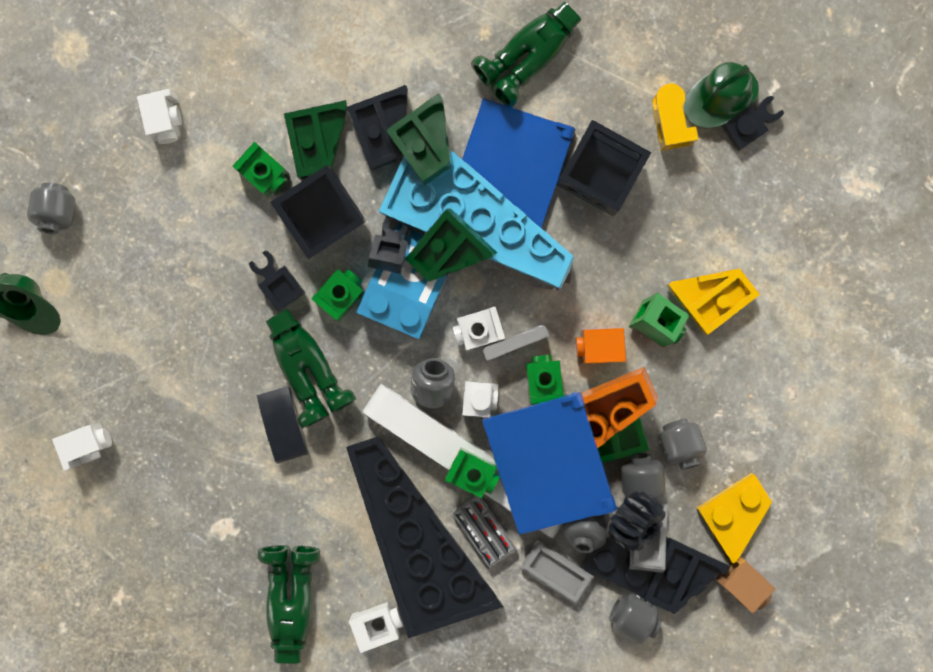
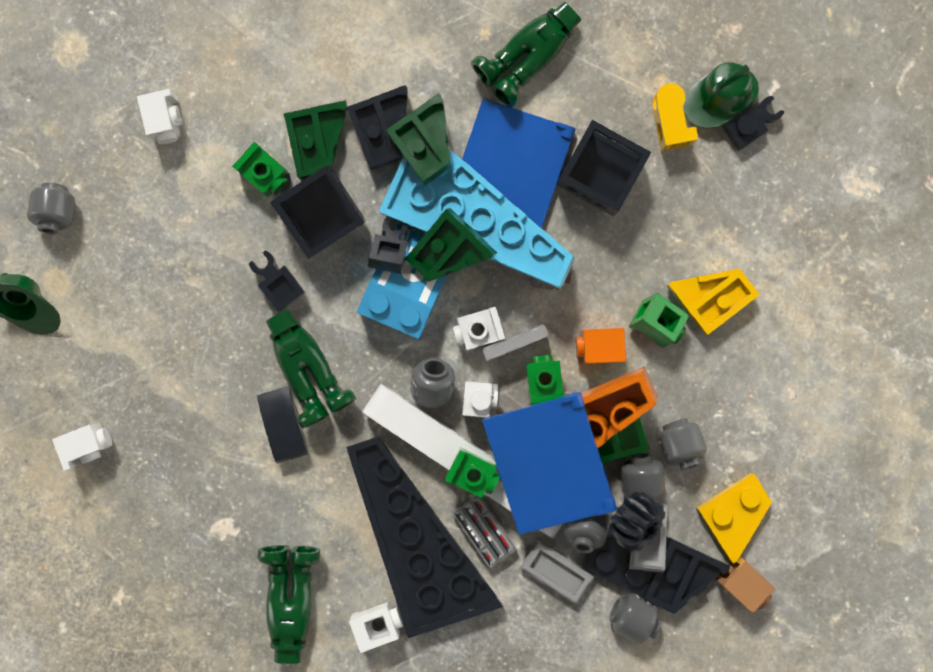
(335, 306): green brick -> none

